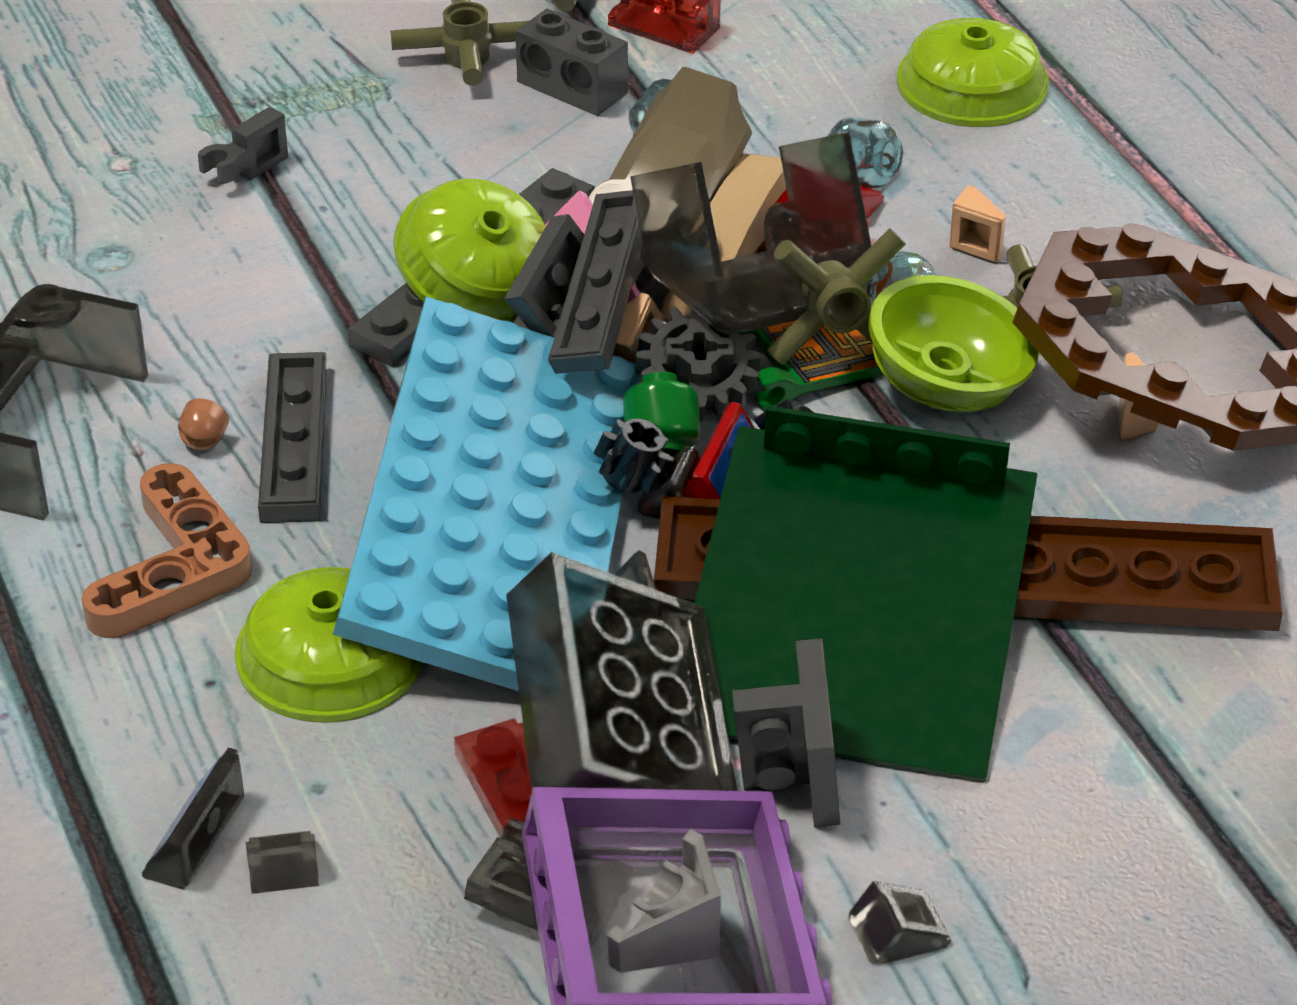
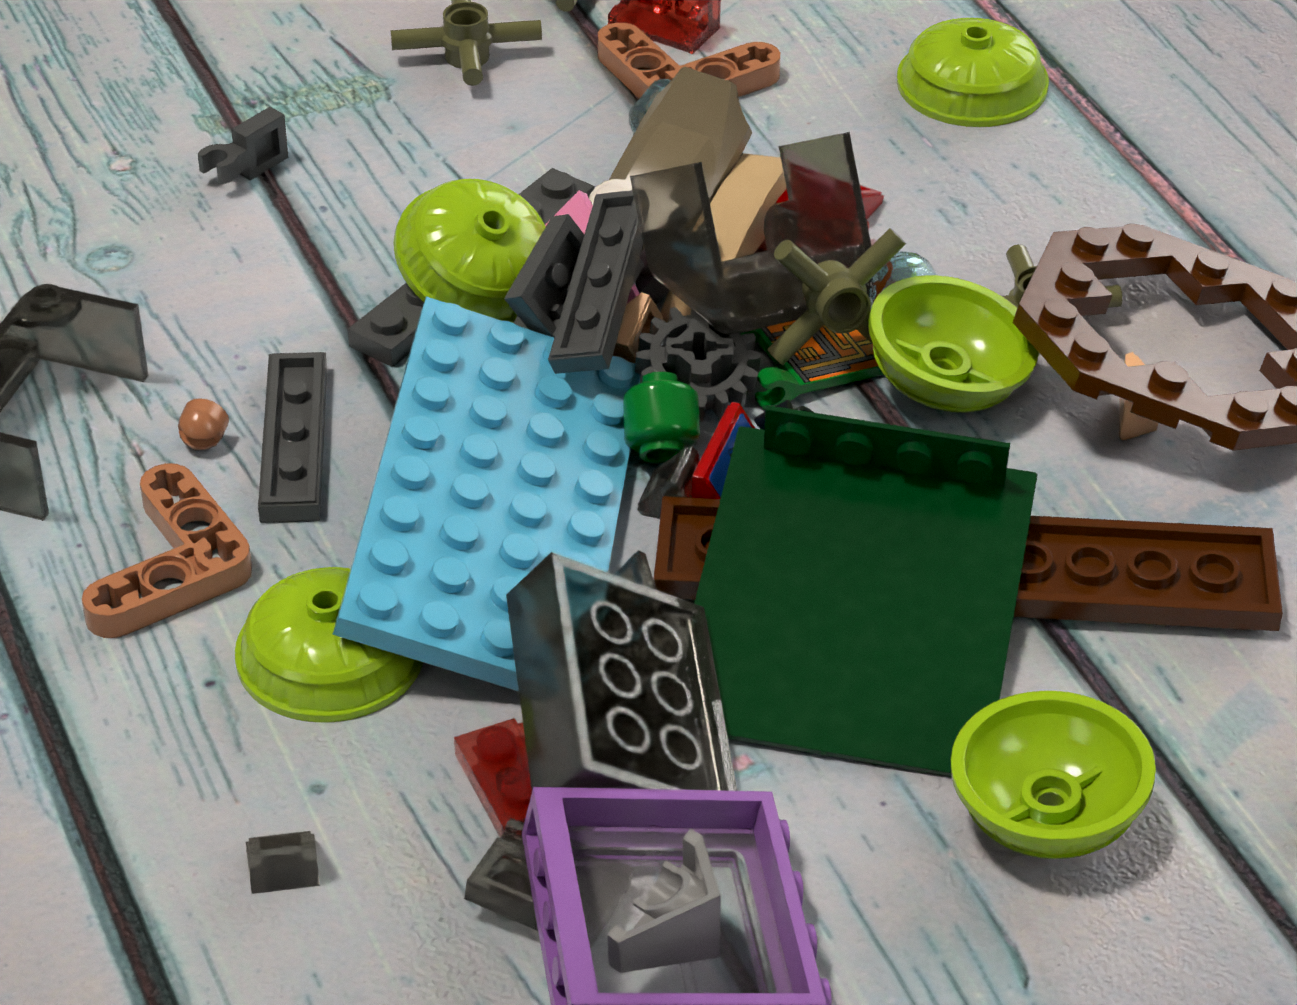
(198, 824): clear smoke slope -> none
(572, 61): dark grey brick -> none
(633, 455): black gear -> none
(747, 66): none -> nougat beam
(789, 735): dark grey bracket -> none
(875, 149): clear light blue head -> none
(897, 923): clear smoke slope -> none
(977, 226): light nougat slope -> none
(1052, 773): none -> lime hat

